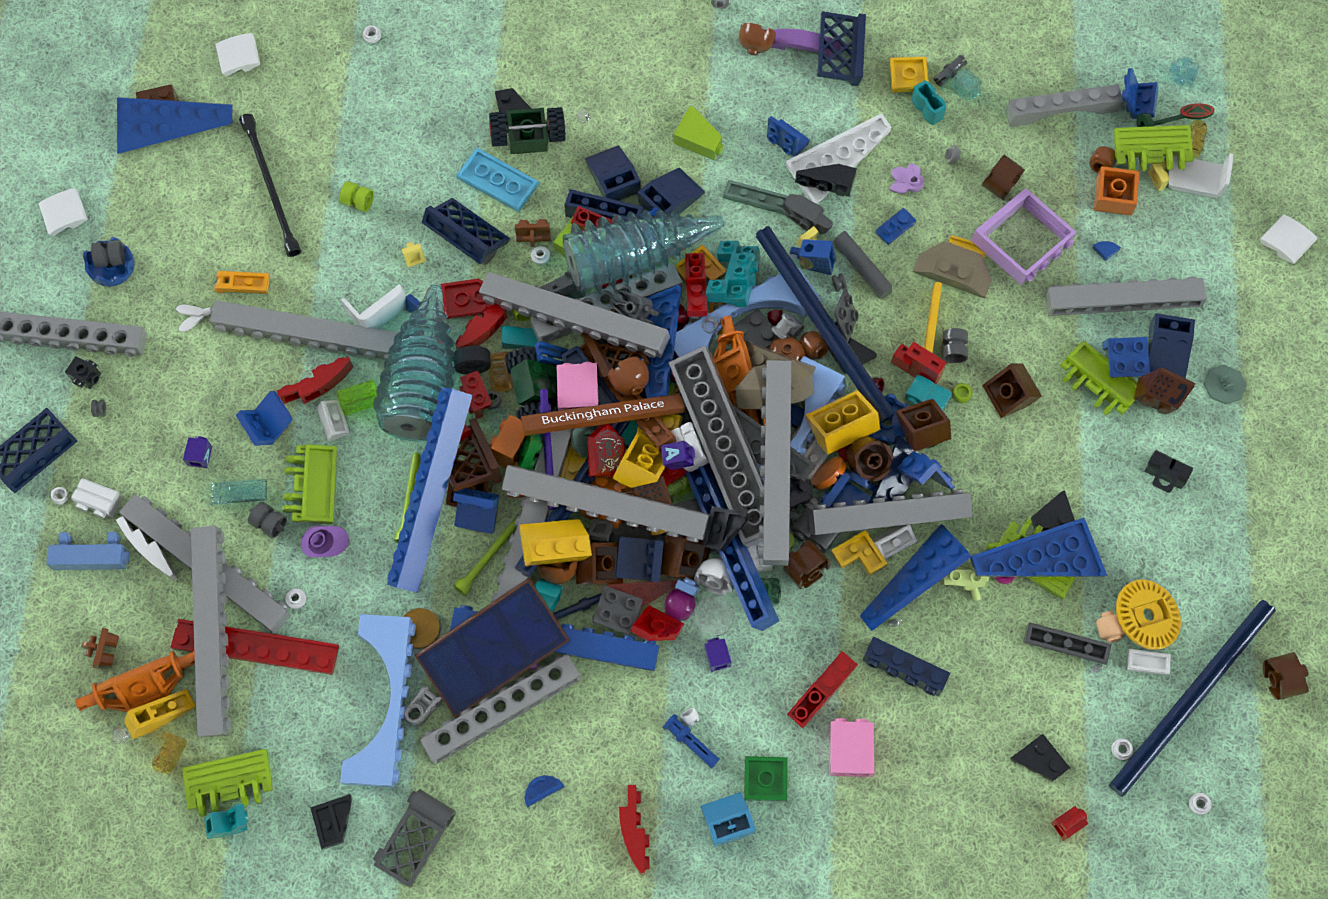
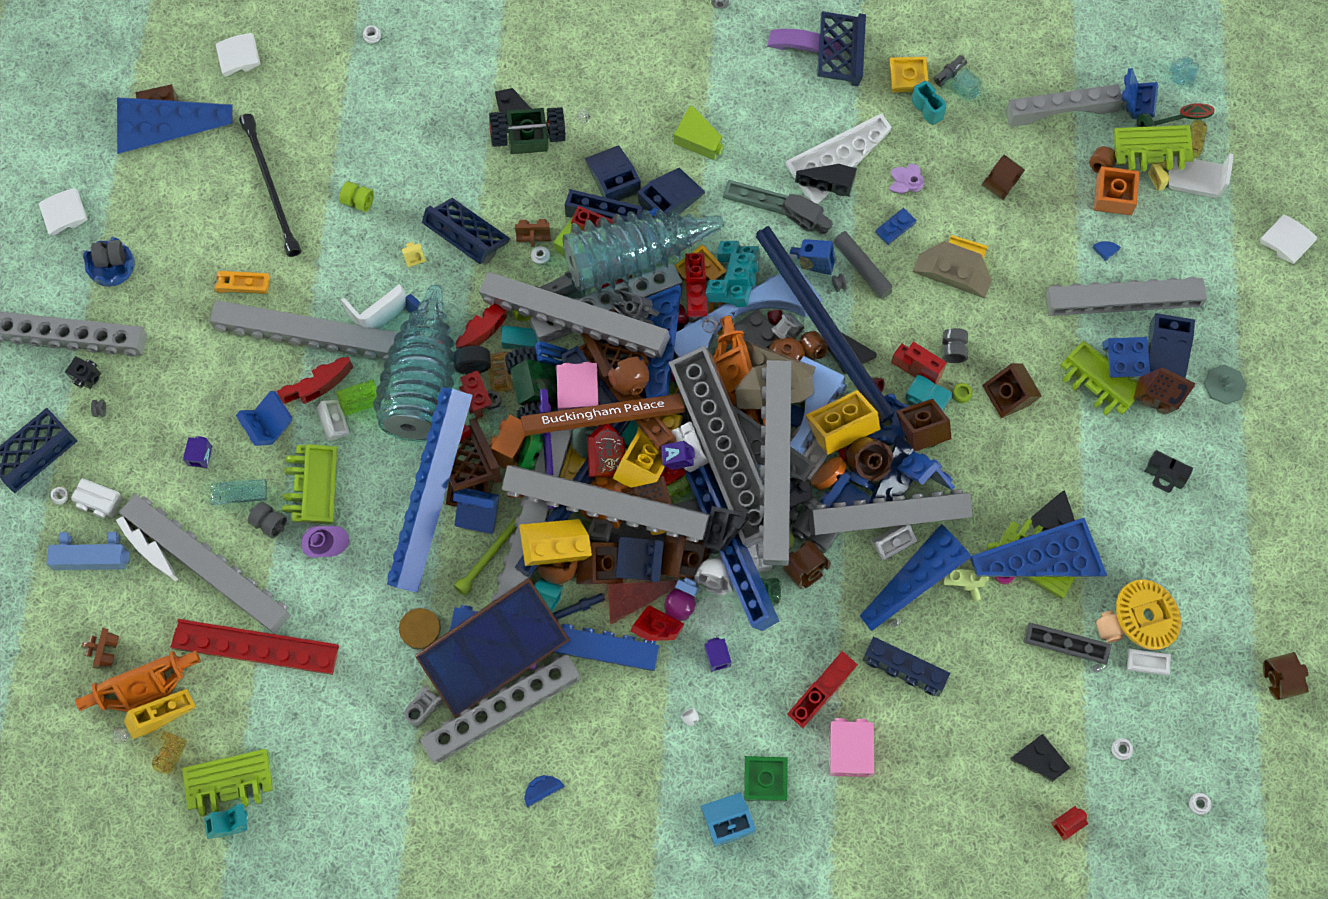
(196, 315): white piece -> none
(209, 632): light grey brick -> none
(295, 604): white plate -> none
(332, 820): black wing -> none
(379, 759): light blue arch -> none
(411, 483): lime piece -> none
(427, 810): dark grey piece -> none
(463, 298): red tile -> none
(497, 179): medium azure tile -> none
(617, 610): dark grey hinge -> none
(634, 837): red slope -> none
(684, 735): blue pin -> none
(755, 38): dark orange cylinder -> none
(786, 136): blue bracket -> none
(810, 234): light yellow tile -> none
(846, 314): dark grey hinge -> none
(860, 548): yellow plate -> none
(932, 317): yellow tile -> none
(952, 154): light grey plate -> none
(1044, 215): lavender window -> none
(1191, 698): dark blue axle -> none

